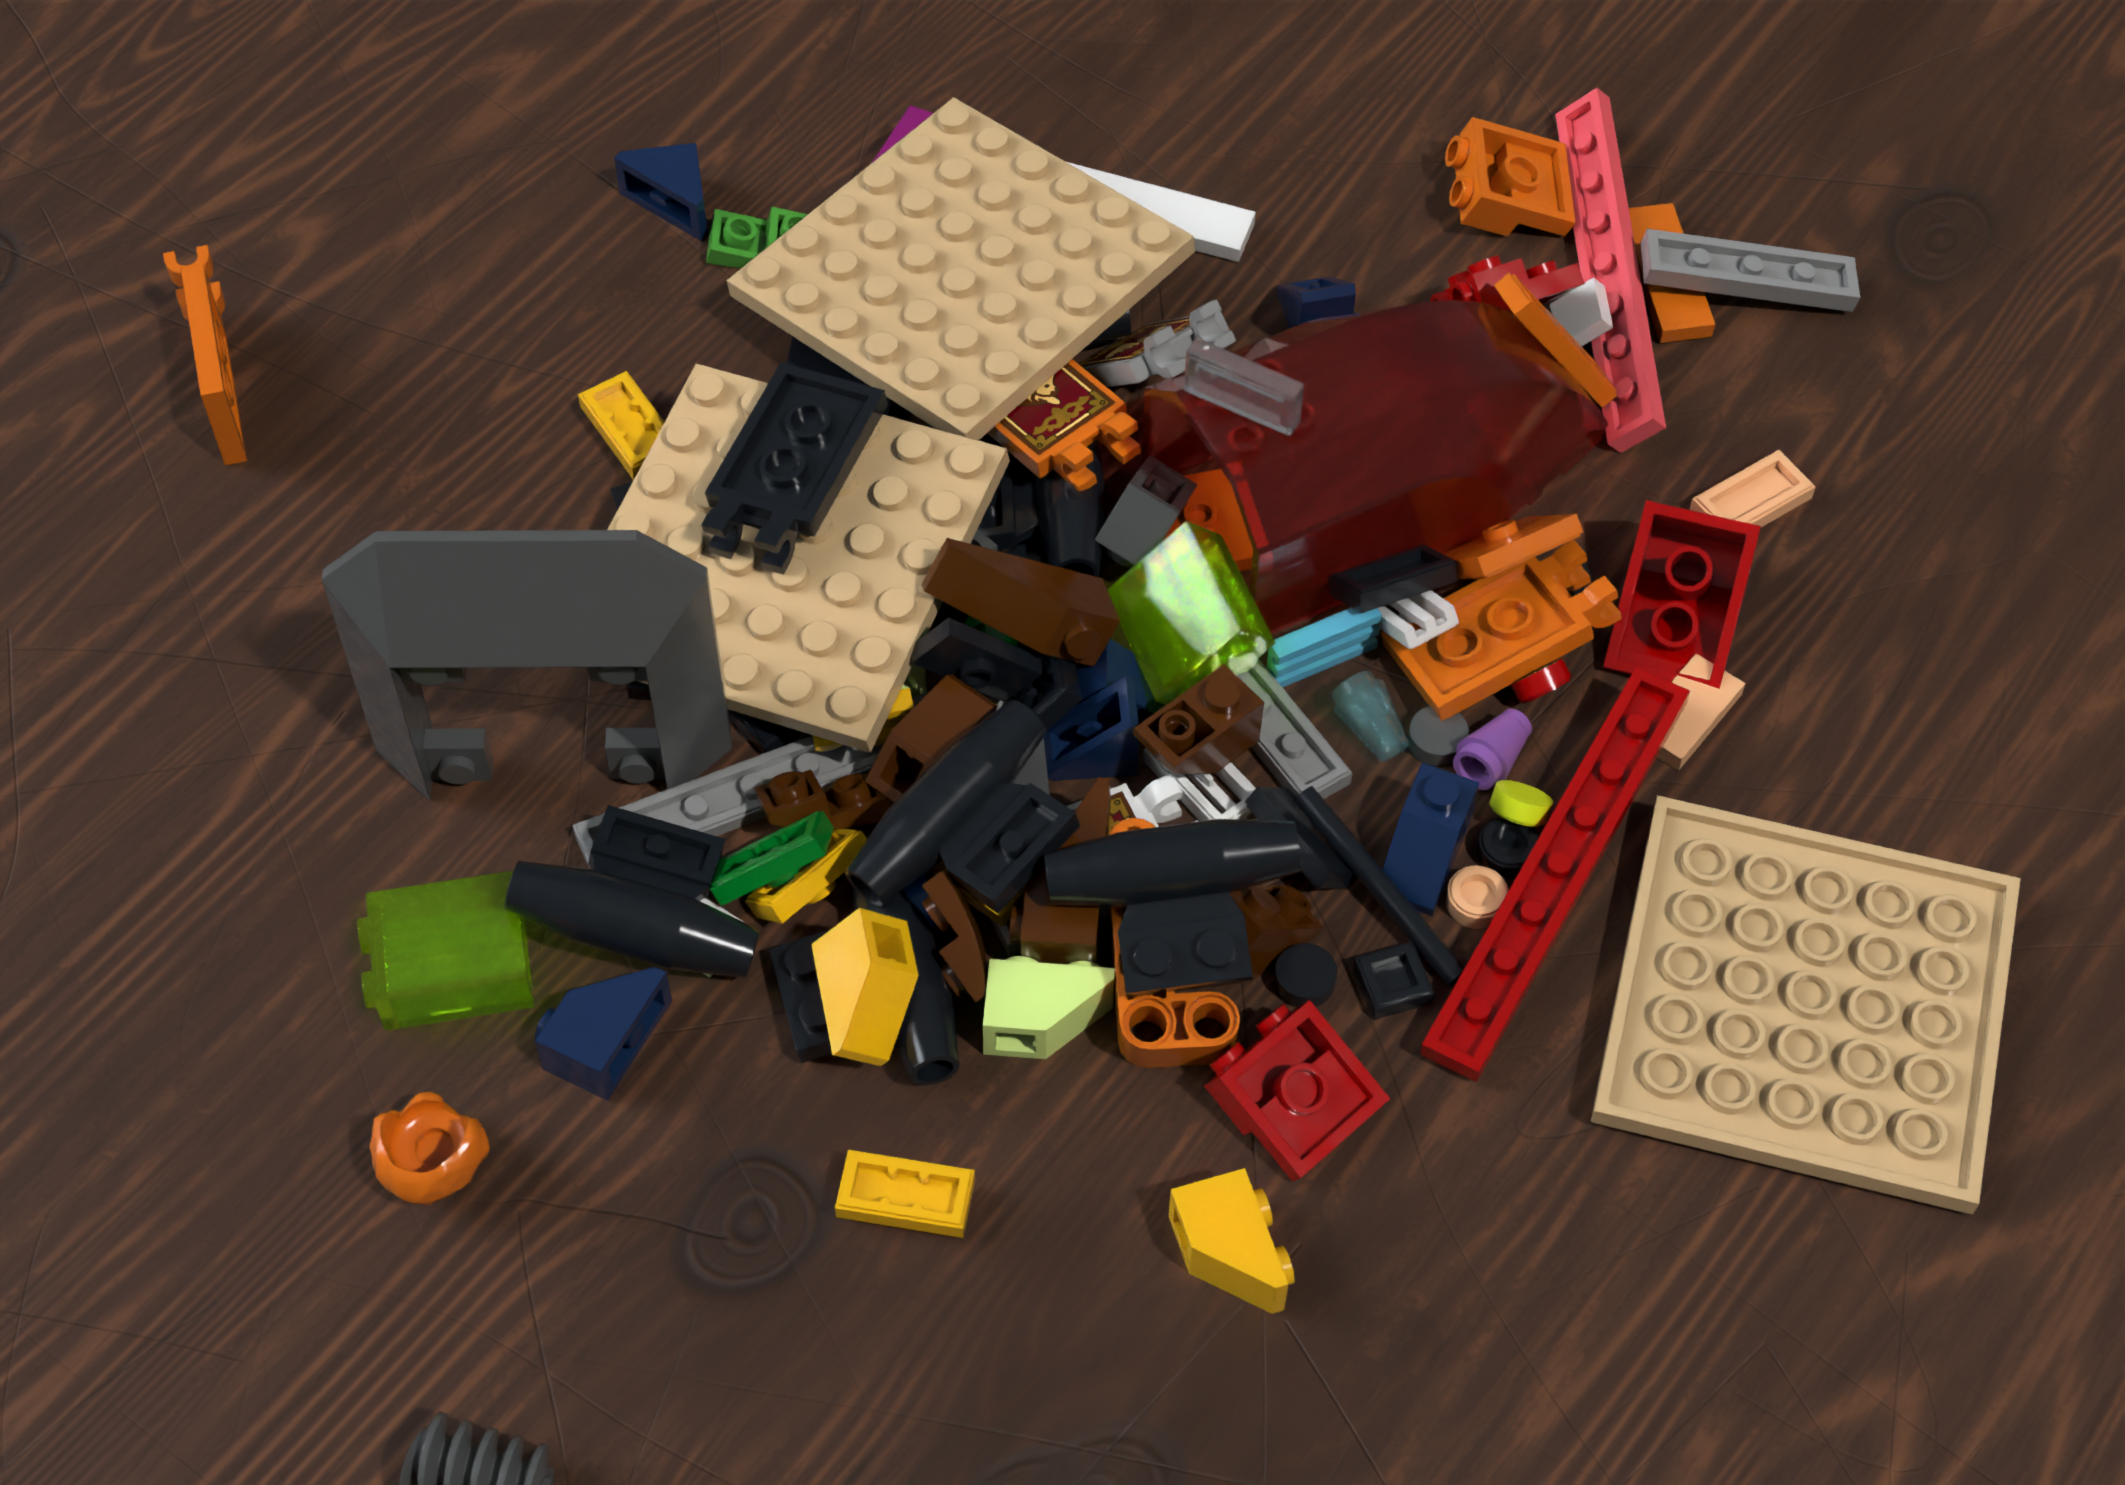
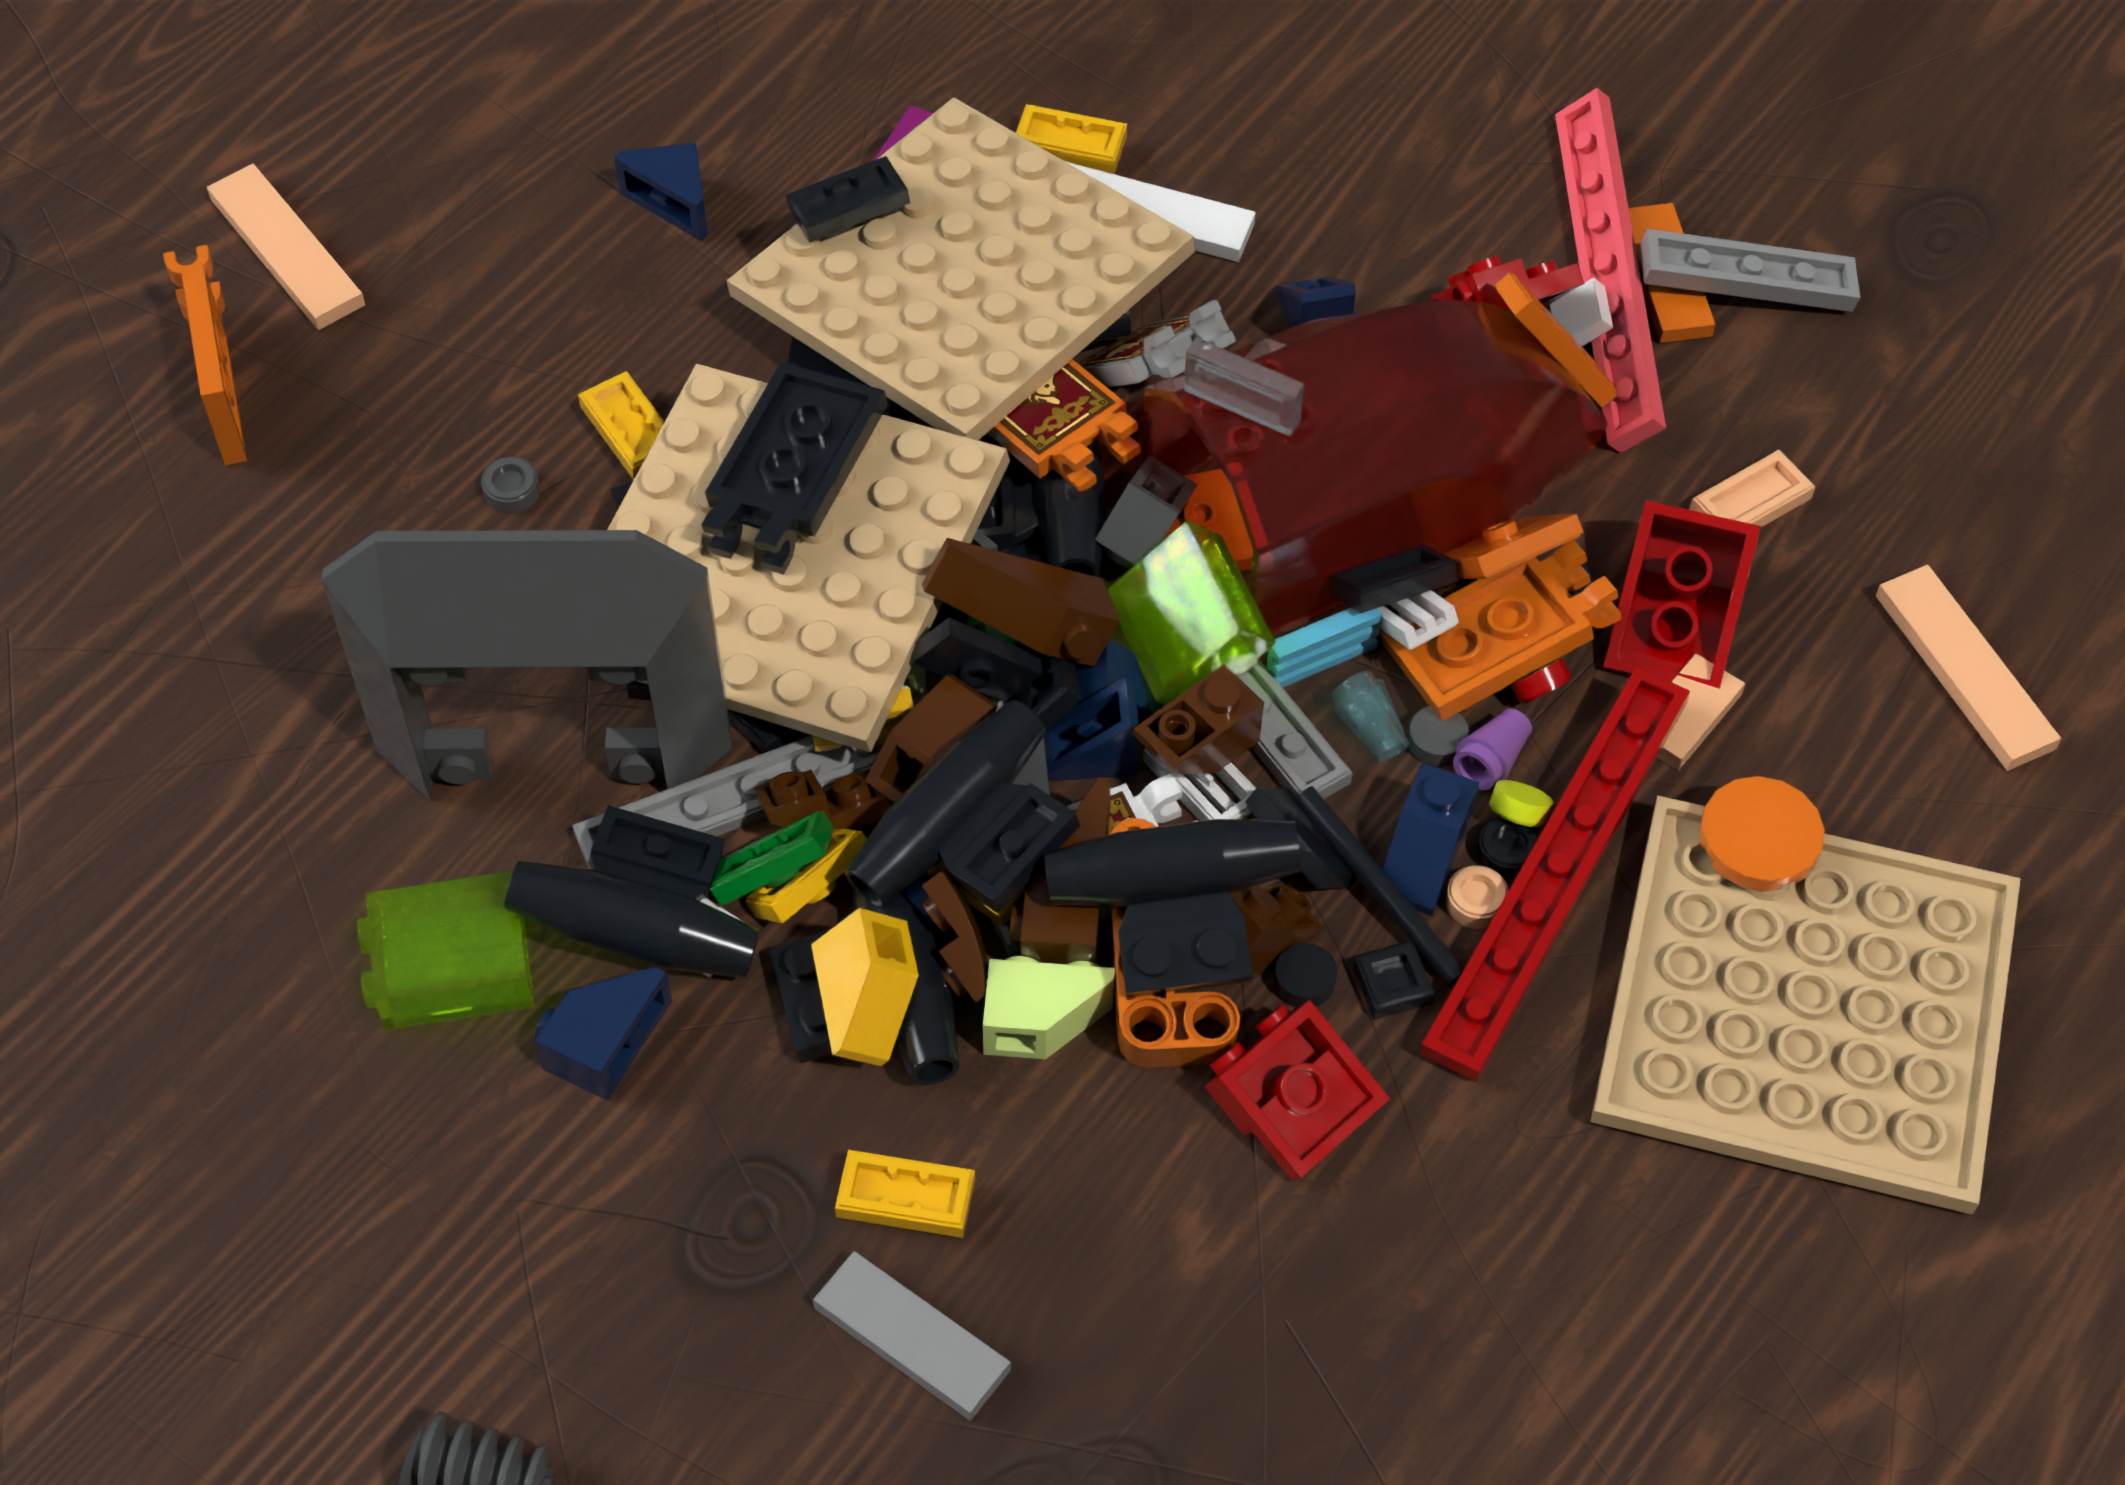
(286, 246): none -> light nougat tile
(426, 1149): orange hair -> none
(510, 485): none -> dark grey tile
(740, 238): bright green slope -> none
(847, 199): none -> black plate
(912, 1335): none -> light grey tile
(1075, 137): none -> yellow plate
(1227, 1239): yellow slope -> none
(1509, 179): orange plate -> none
(1761, 833): none -> orange tile
(1968, 667): none -> light nougat tile

